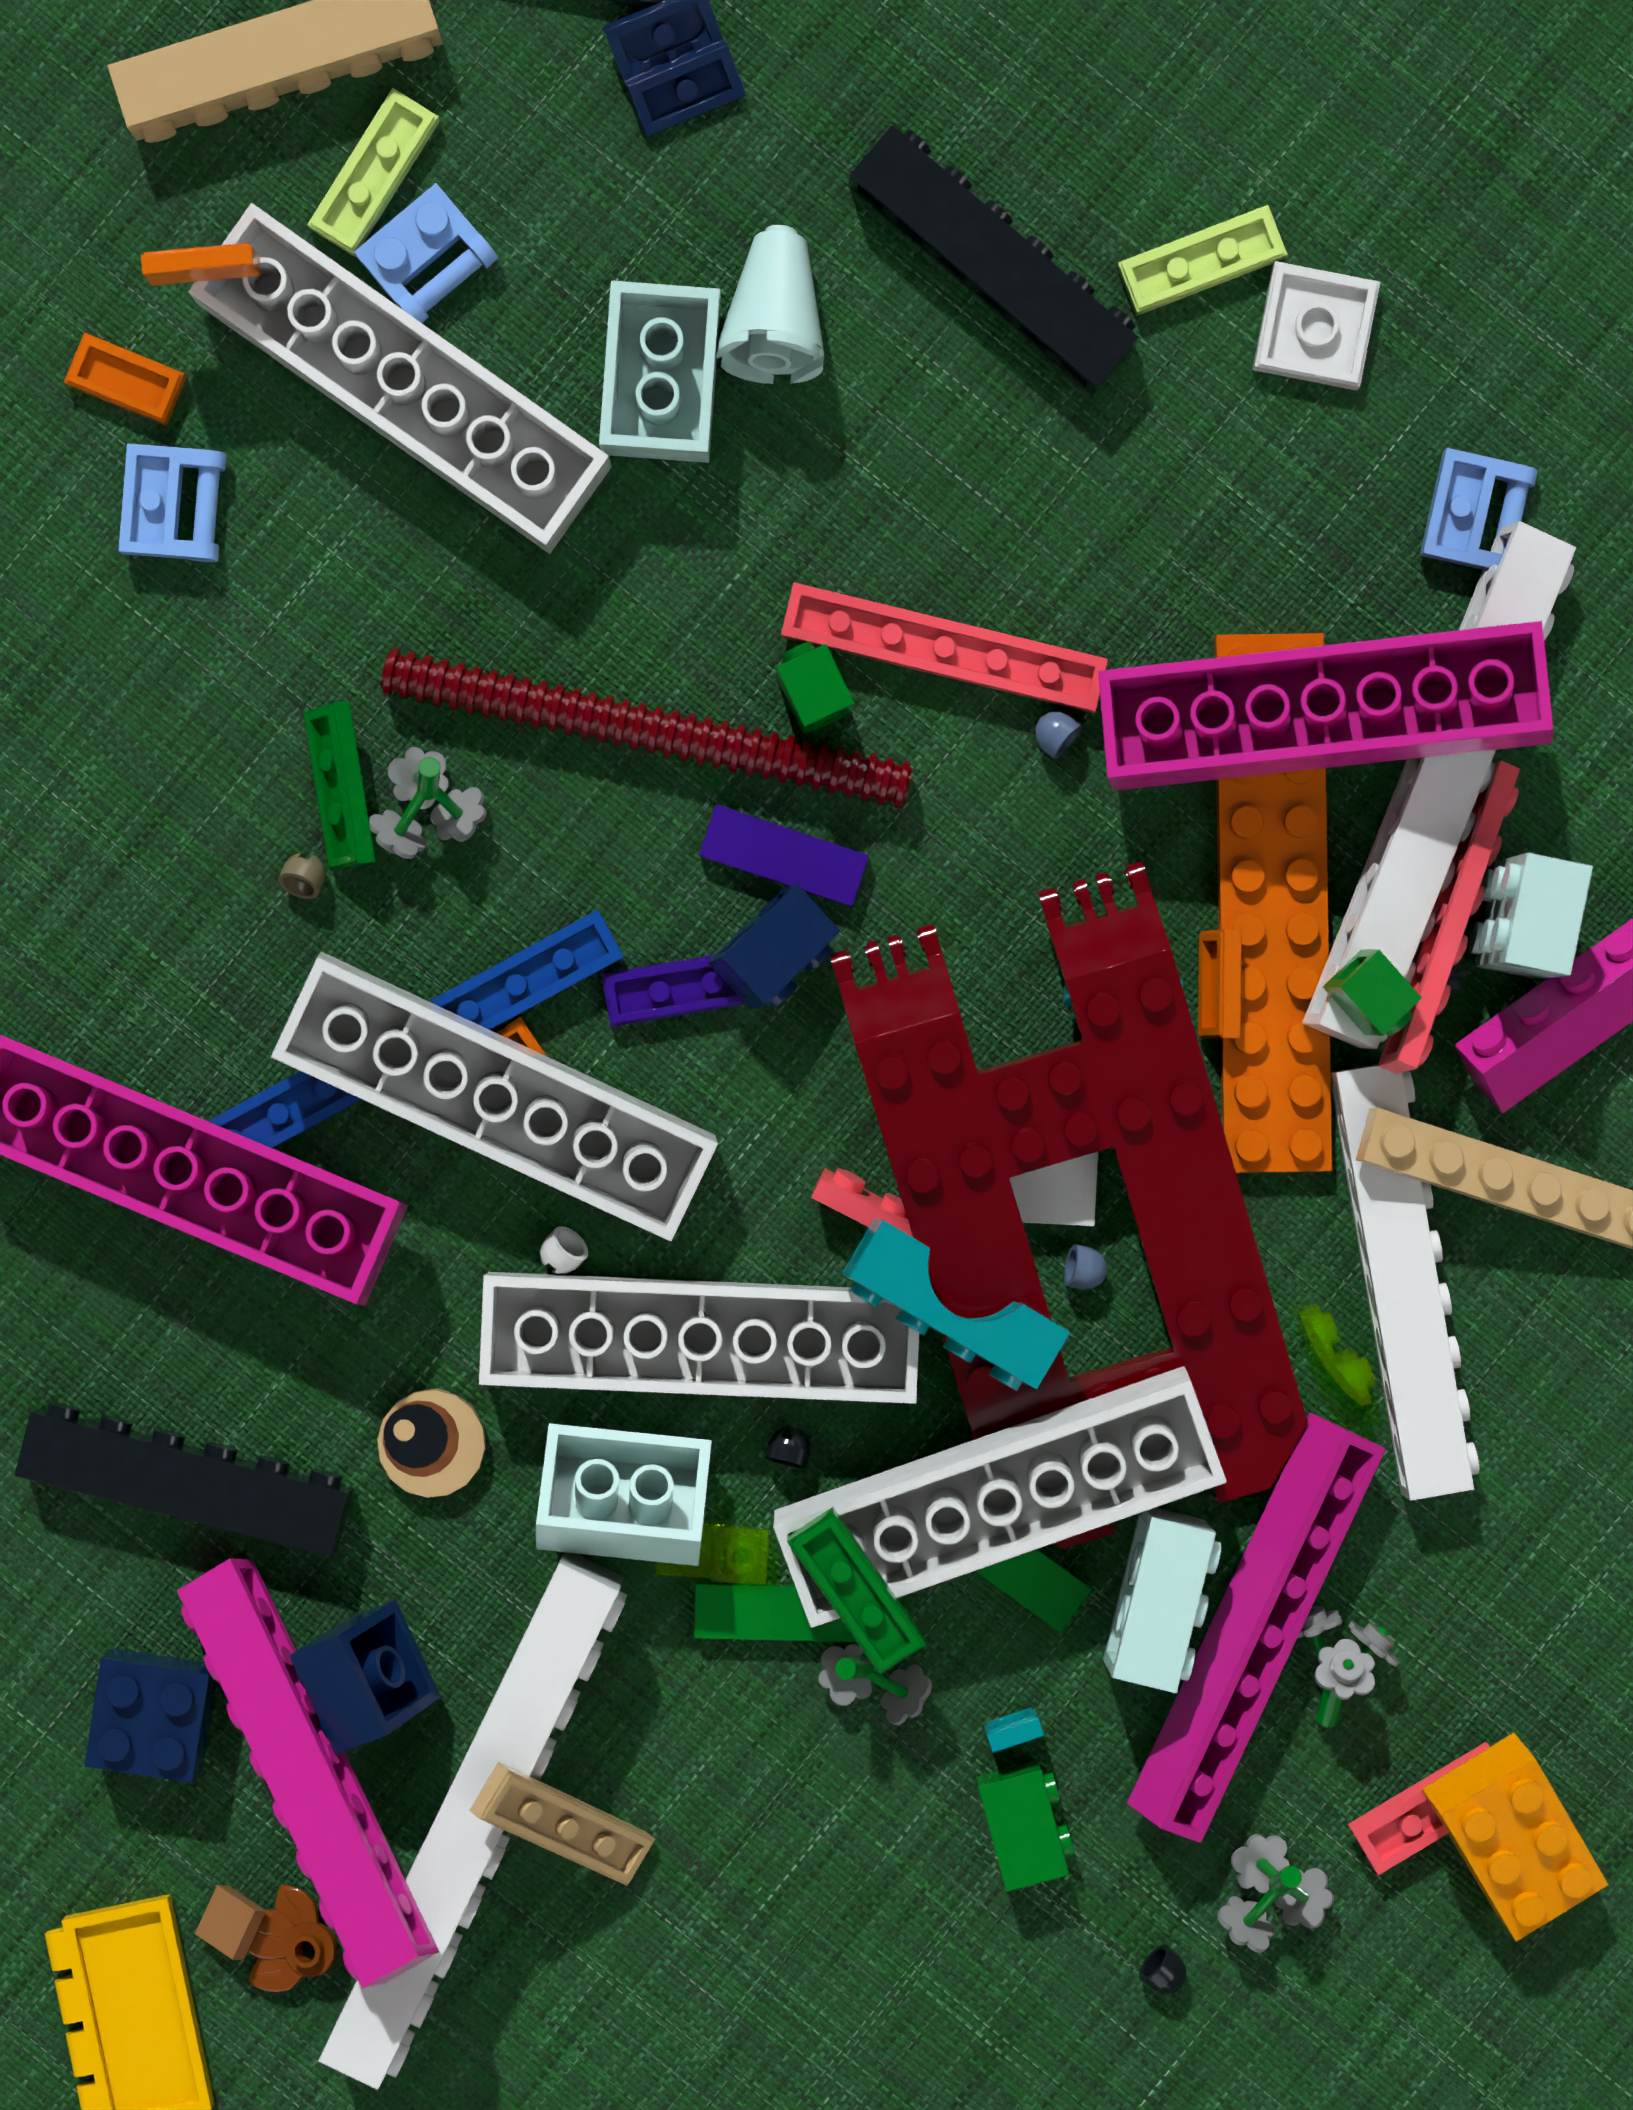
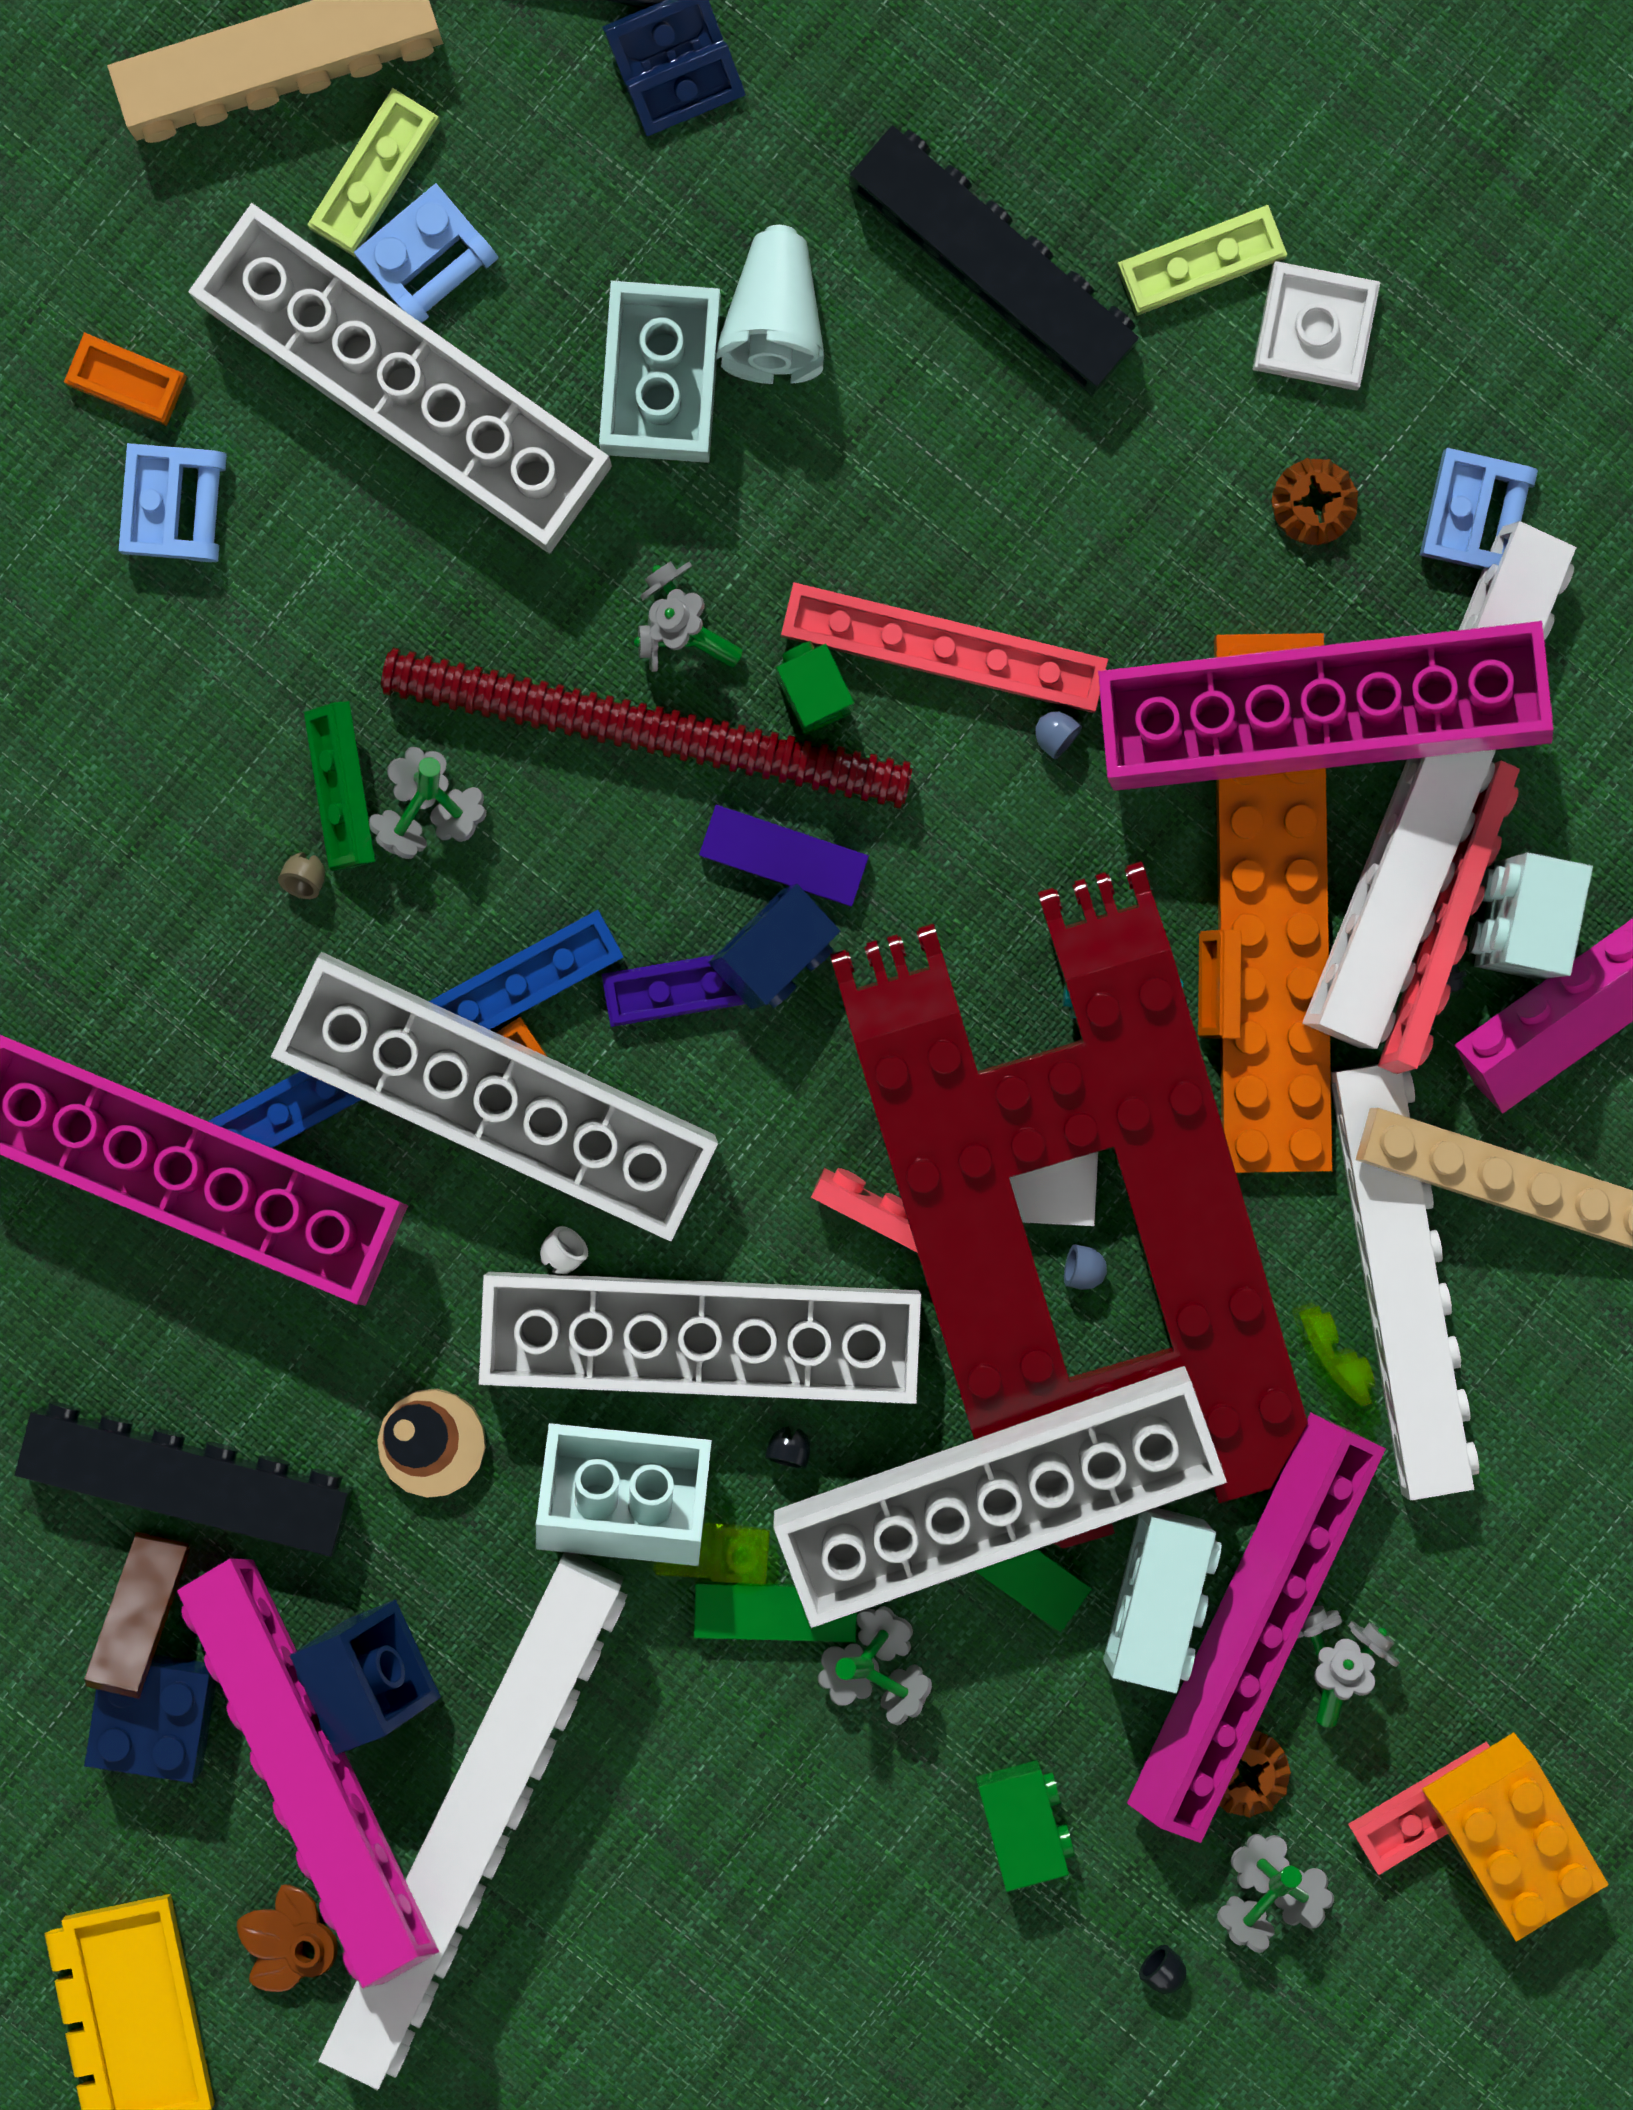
(137, 1615): none -> tile
(200, 264): orange tile -> none
(230, 1922): medium nougat tile -> none
(562, 1824): tan tile -> none
(677, 623): none -> light grey plant
(856, 1590): green tile -> none
(896, 1269): teal arch -> none
(1013, 1729): teal tile -> none
(1272, 1778): none -> dark orange gear
(1300, 521): none -> dark orange gear
(1373, 993): green brick -> none

